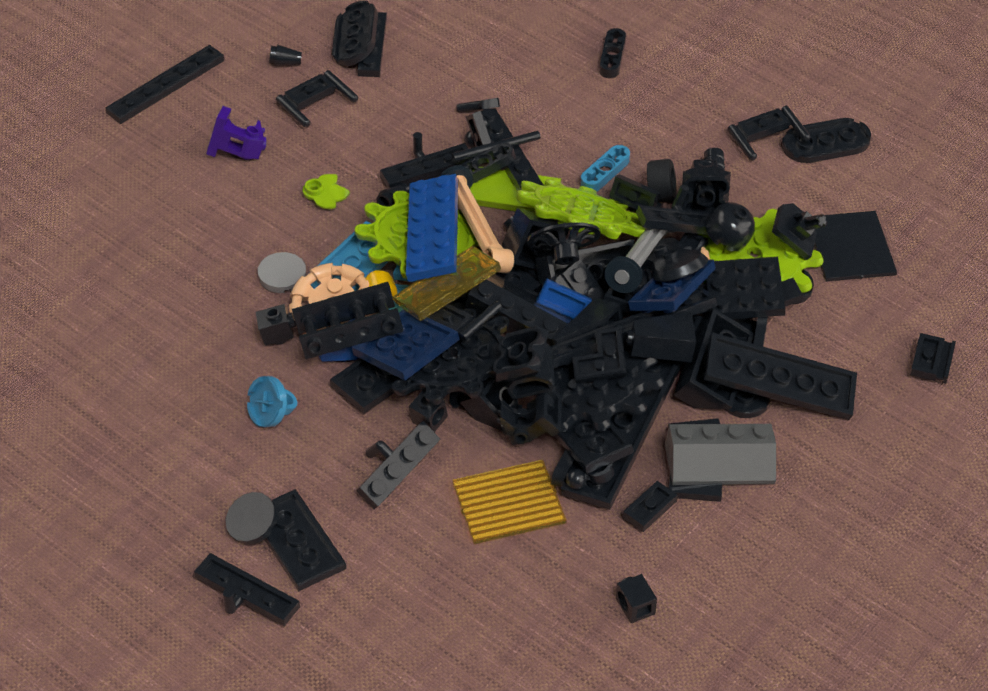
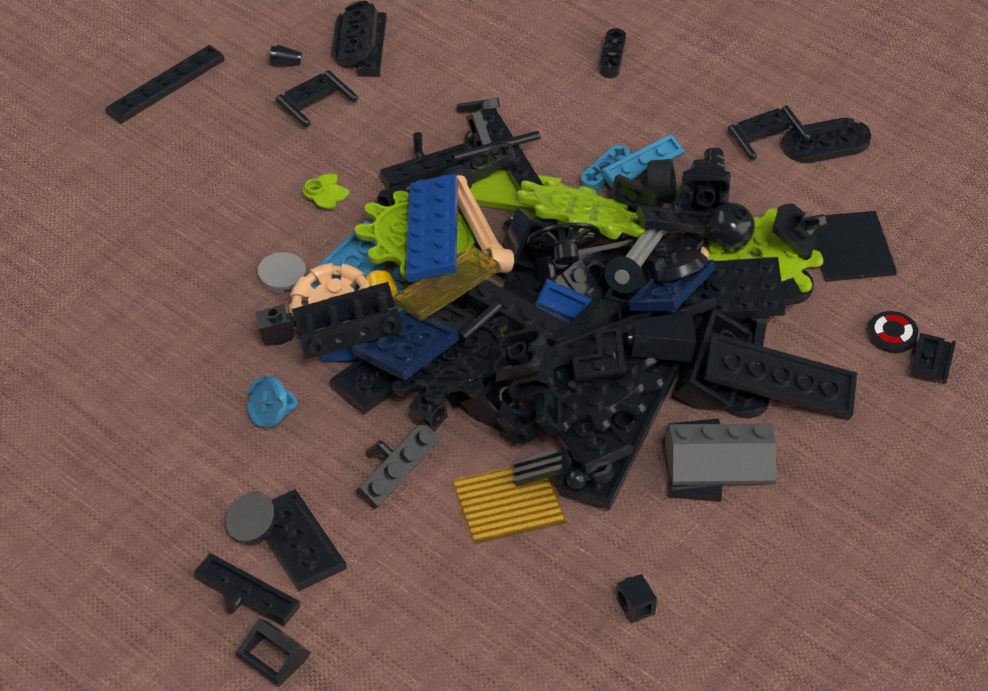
(225, 129): dark purple tile -> none
(263, 629): none -> black tile
(539, 464): none -> black tile
(635, 165): none -> dark azure tile
(650, 506): black plate -> none
(893, 331): none -> tile

